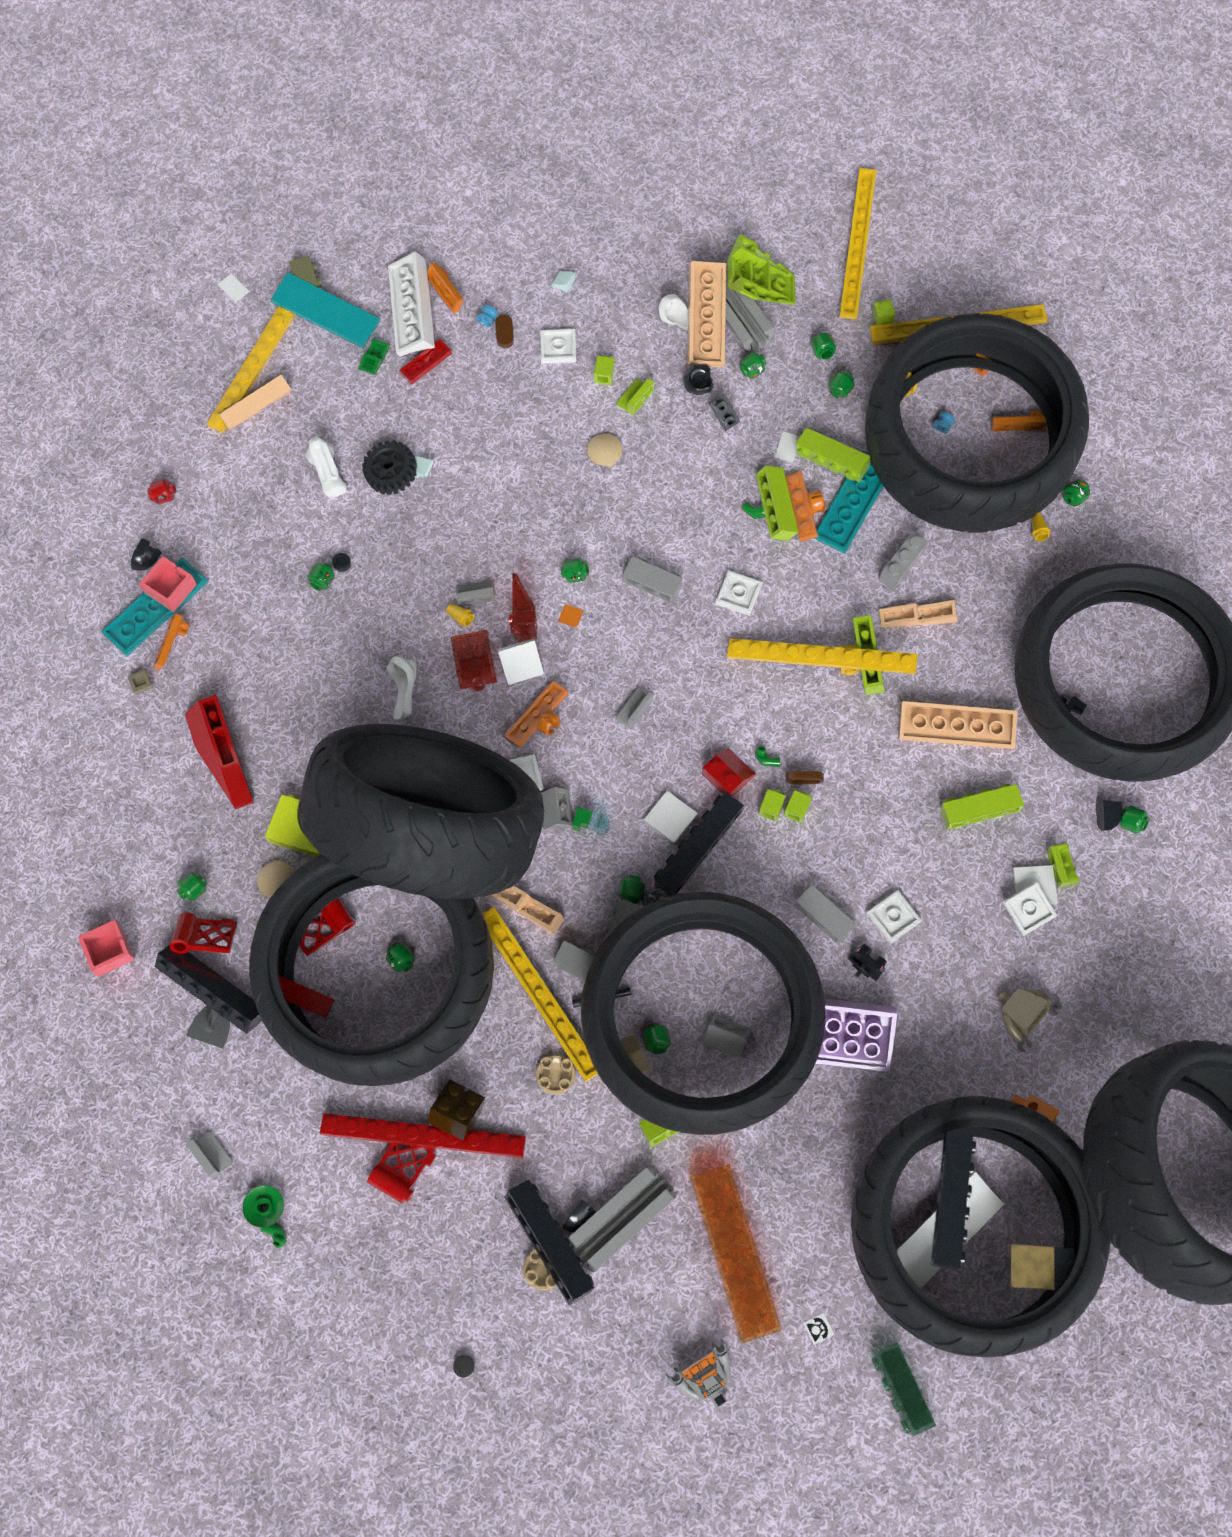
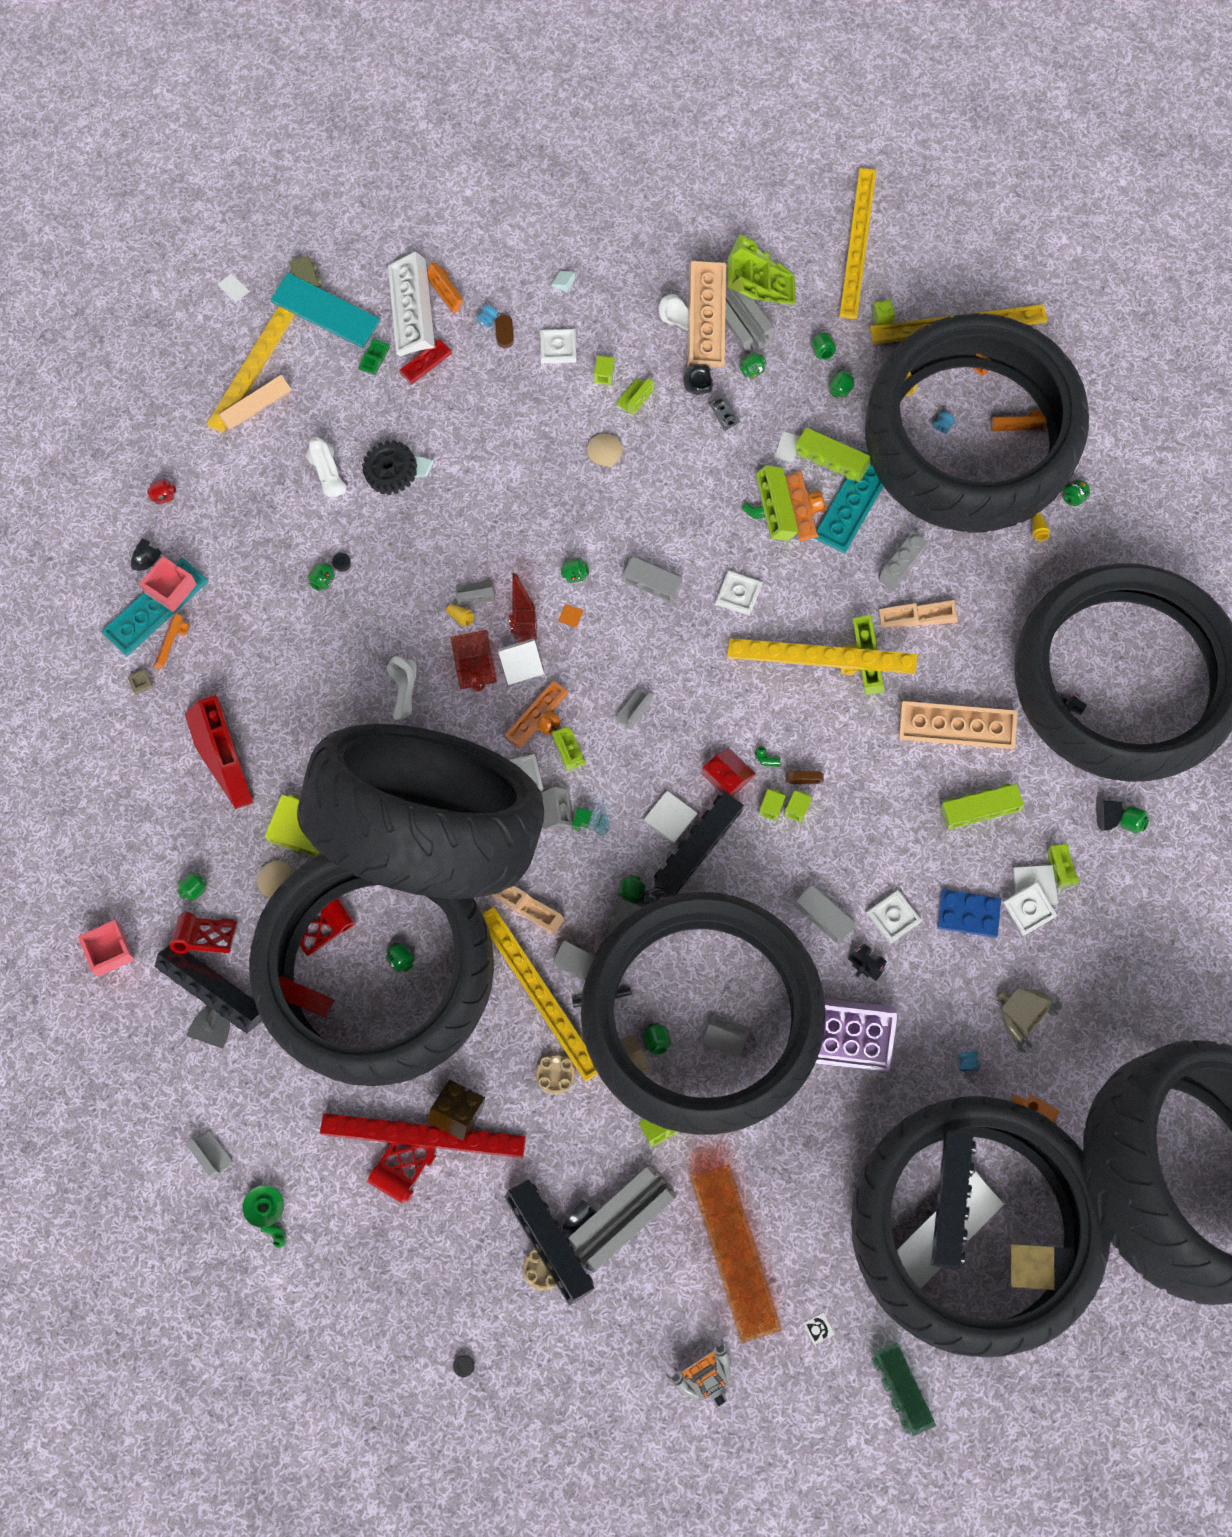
(568, 748): none -> lime hinge
(968, 1061): none -> dark azure wheel
(969, 913): none -> blue plate

